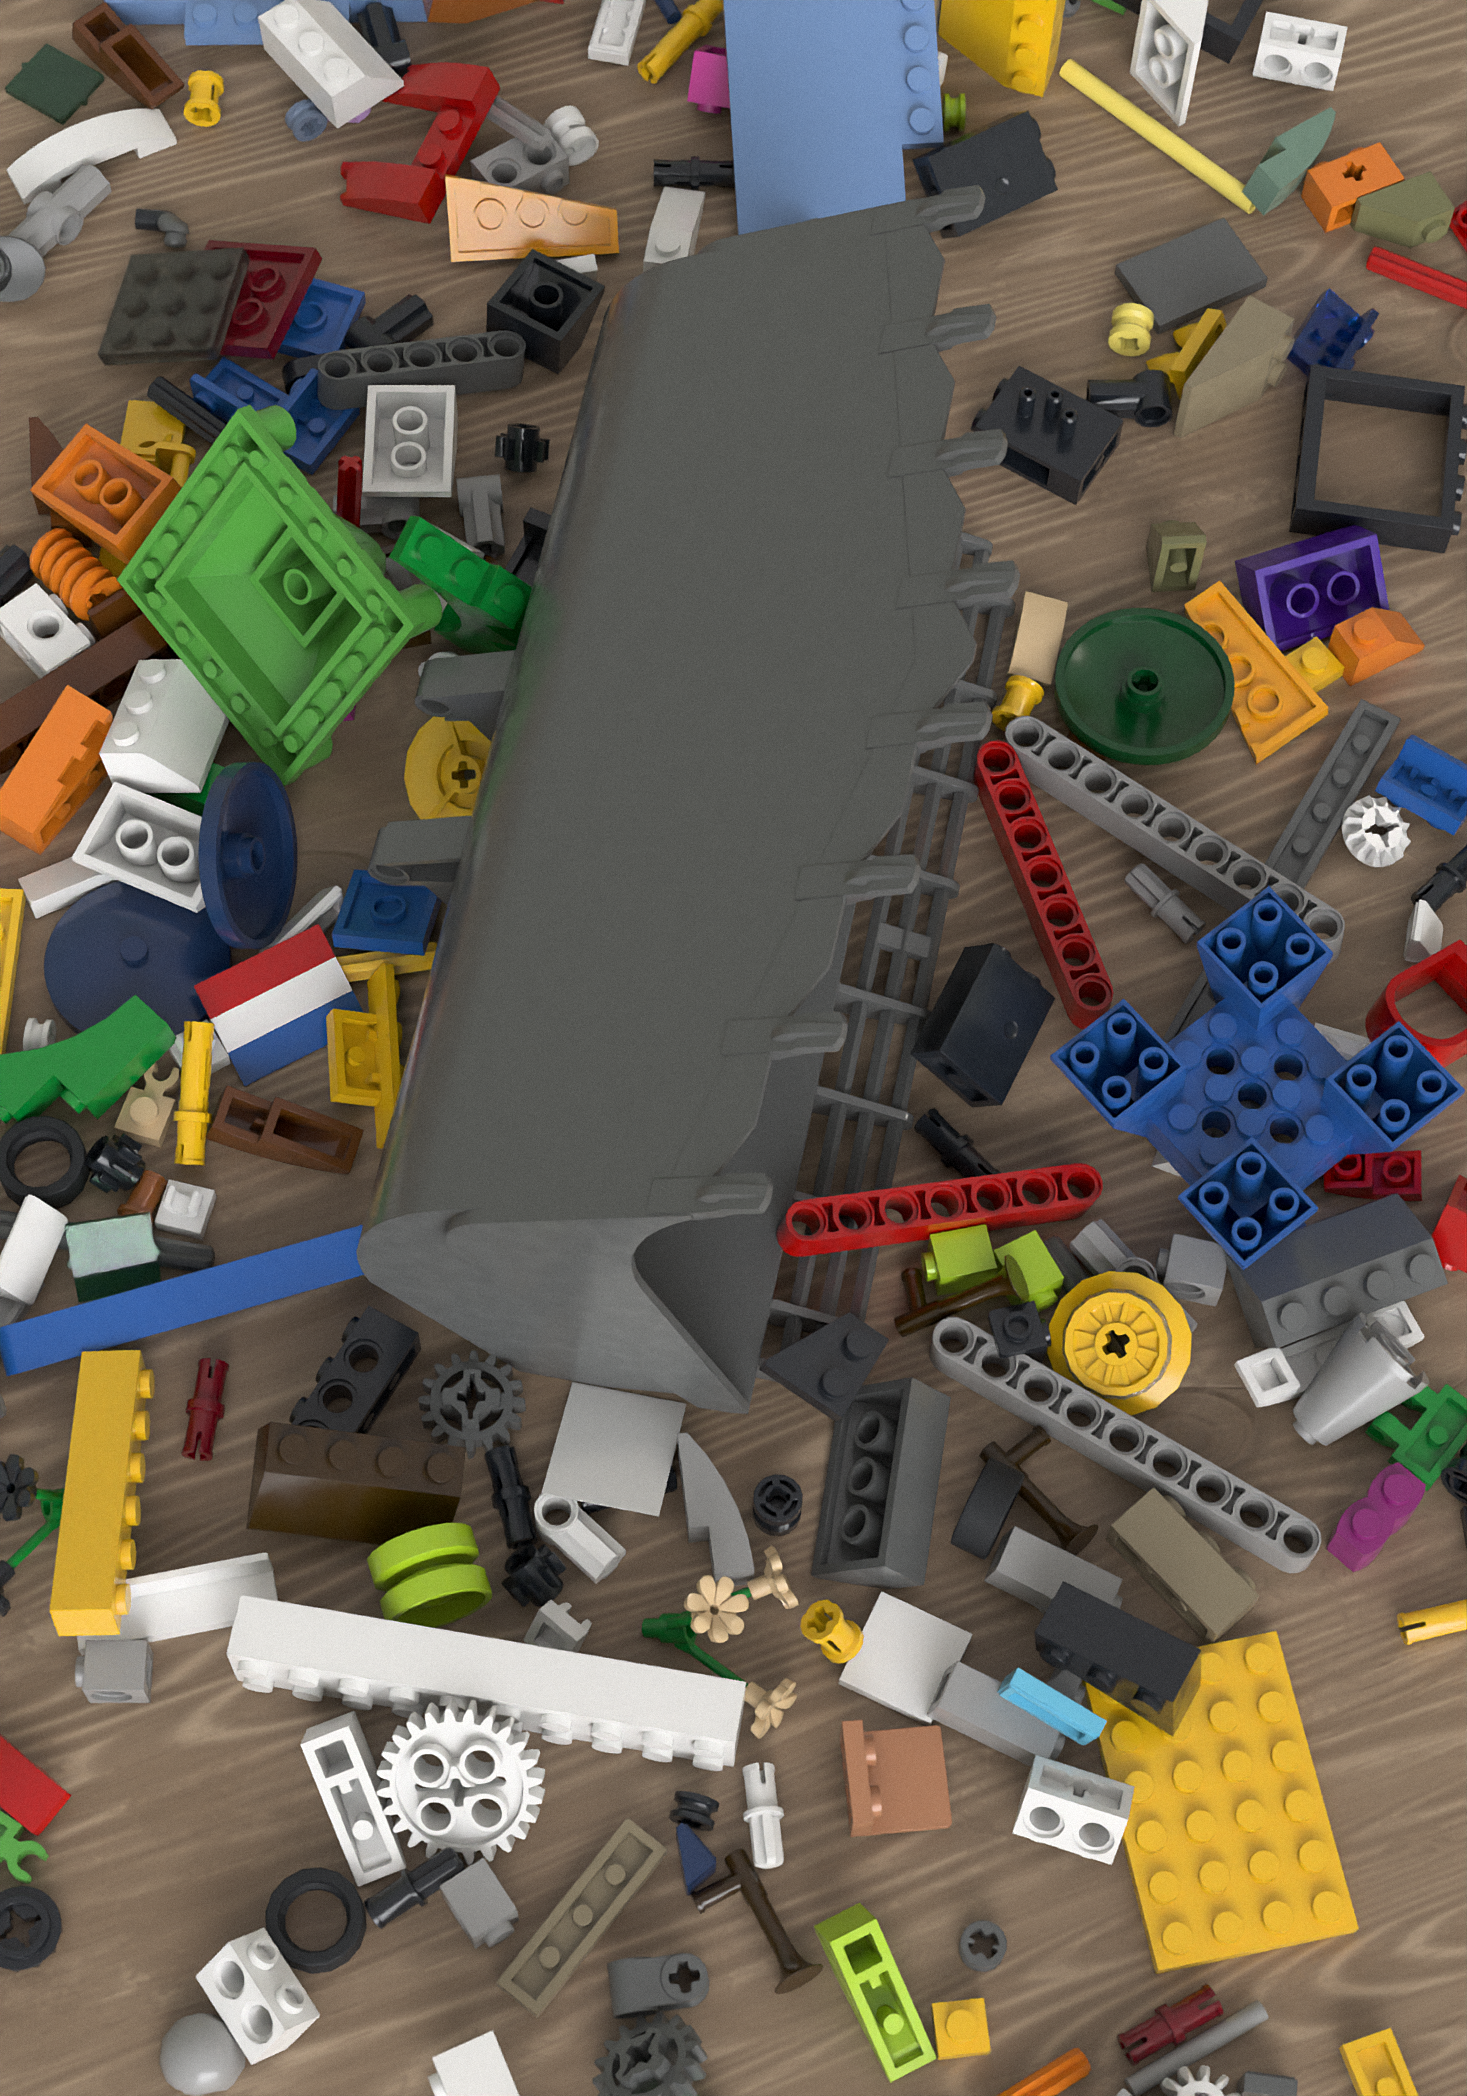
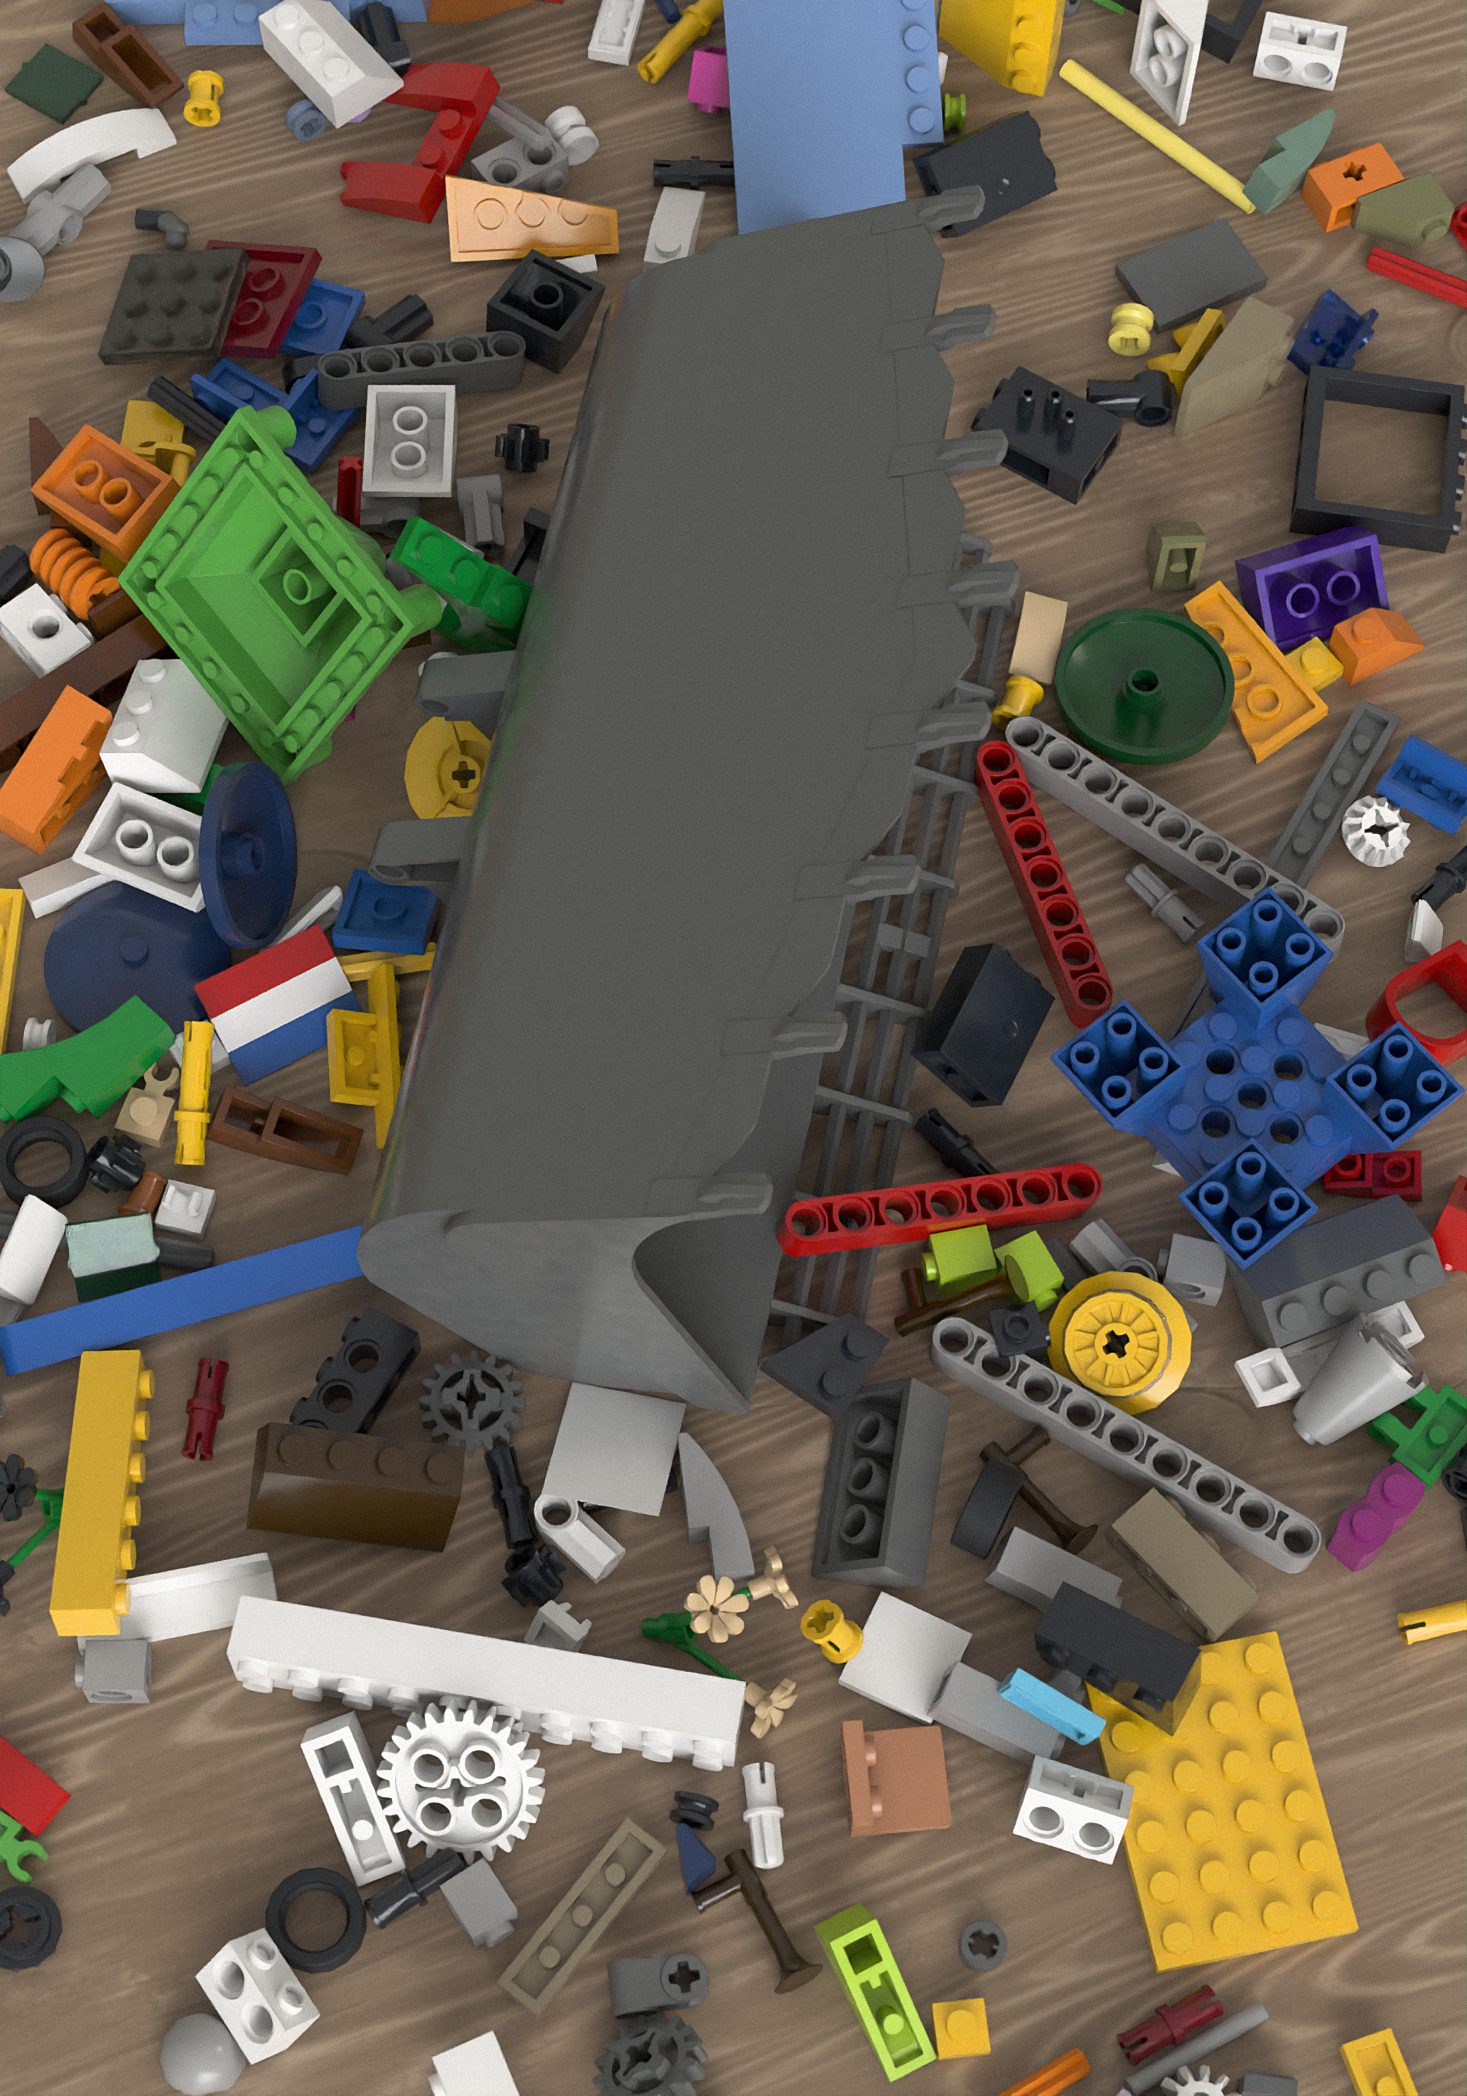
(430, 1576): lime wheel -> none
(777, 1516): black wheel -> none

